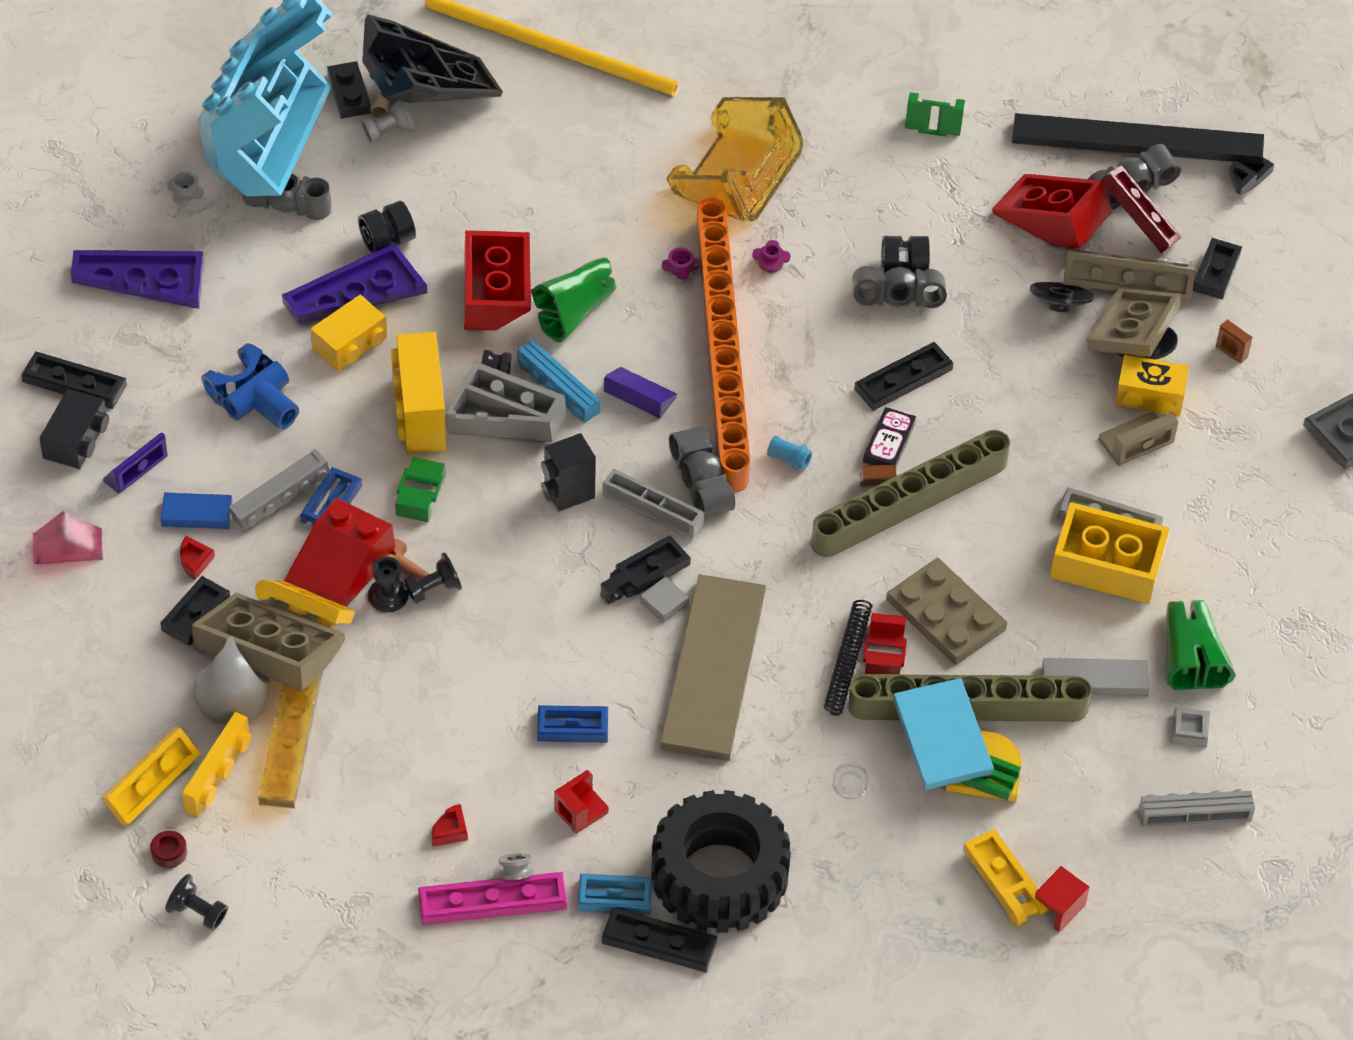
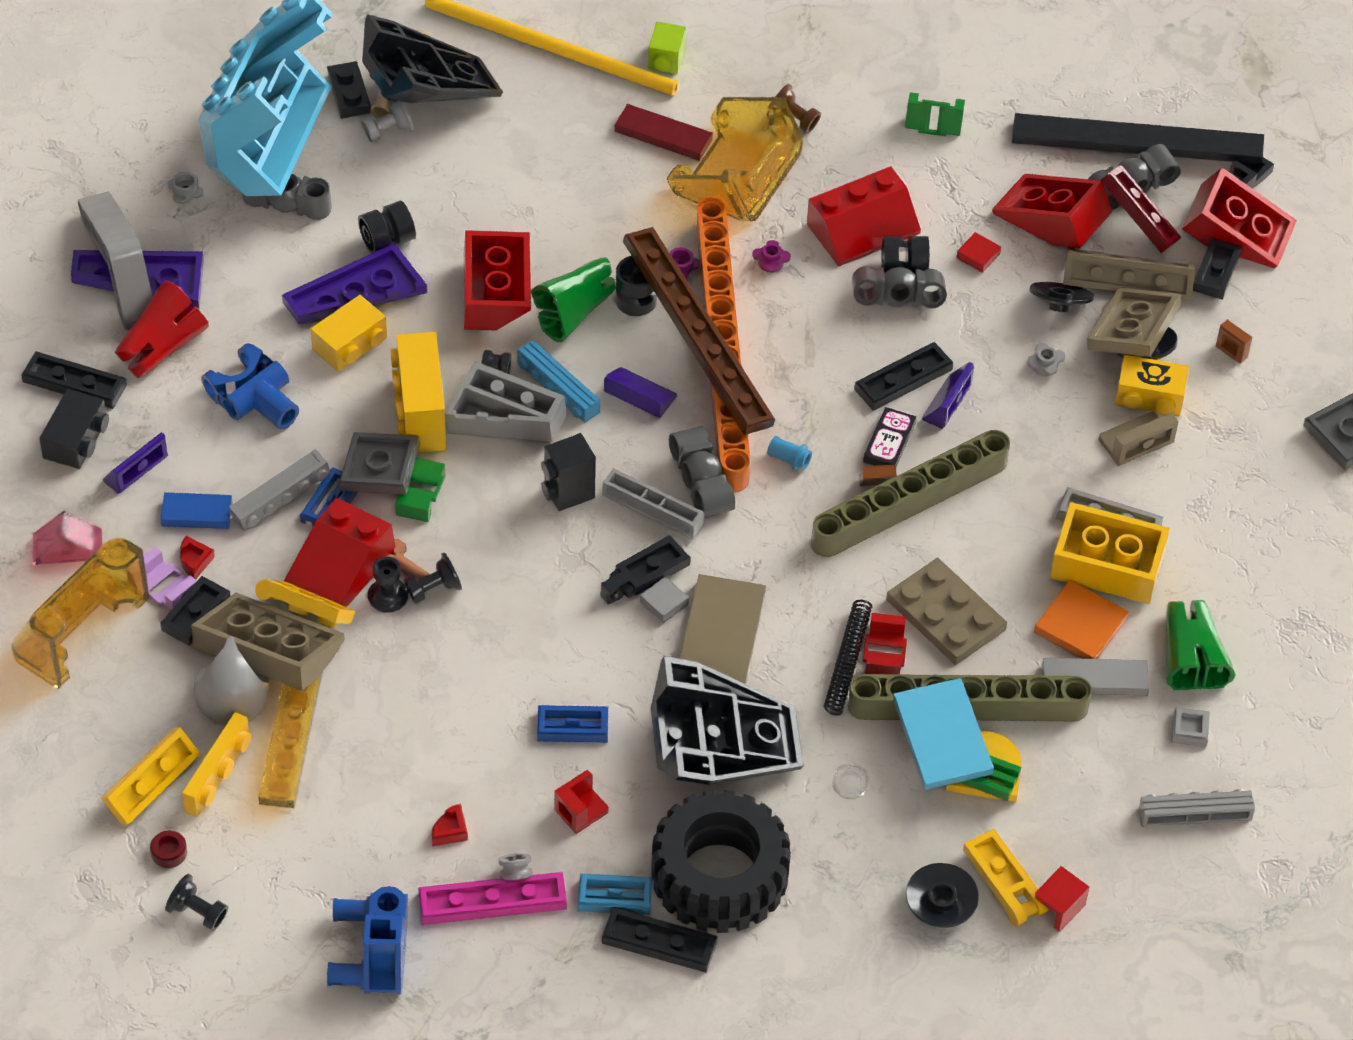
(107, 578): none -> clear yellow windscreen
(121, 253): none -> light grey beam
(157, 571): none -> lavender piece
(161, 329): none -> red piece
(379, 463): none -> dark grey plate
(383, 942): none -> blue piece
(633, 291): none -> black wheel
(663, 132): none -> dark red tile
(666, 47): none -> lime brick
(699, 331): none -> reddish brown tile
(719, 727): none -> black wedge
(808, 118): none -> reddish brown piece
(859, 213): none -> red slope
(945, 883): none -> black dish
(949, 396): none -> dark purple slope
(978, 252): none -> red tile
(1045, 359): none -> light grey plate
(1081, 621): none -> orange tile
(1239, 215): none -> red slope

